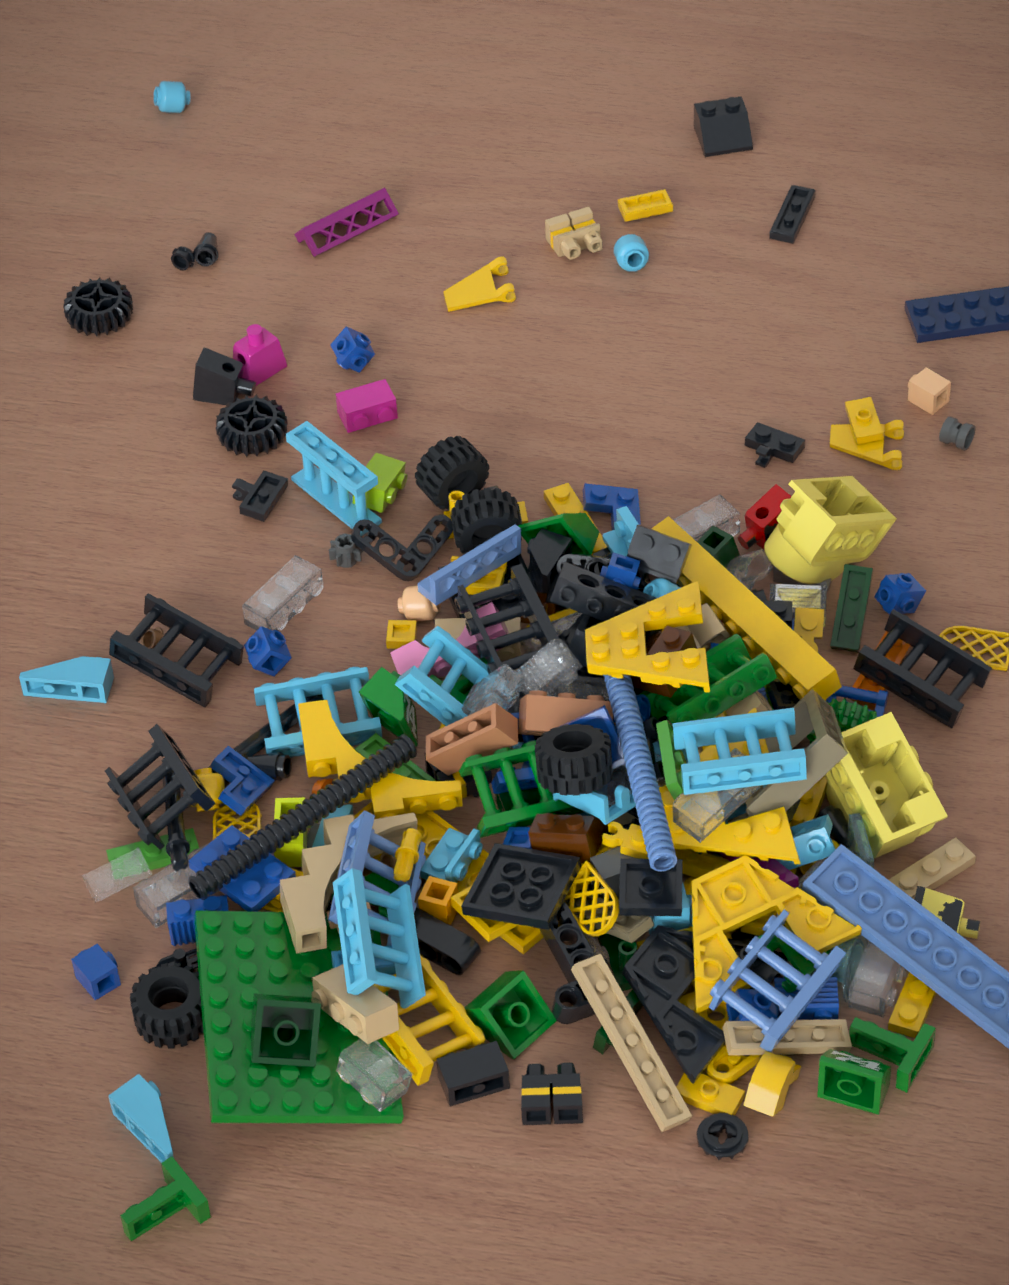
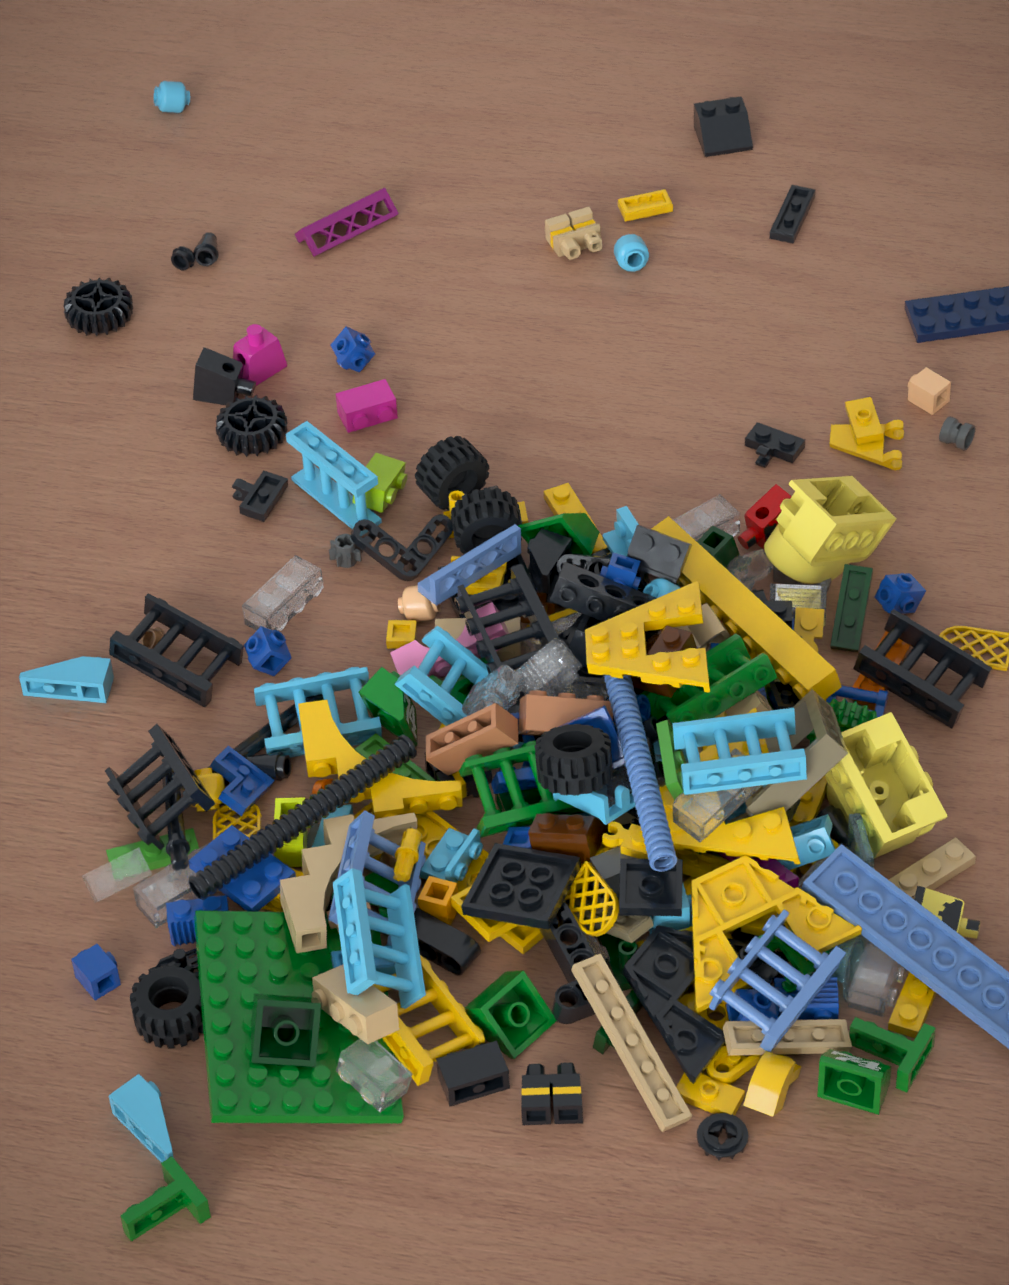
(480, 287): yellow flag -> none
(609, 498): blue plate -> none

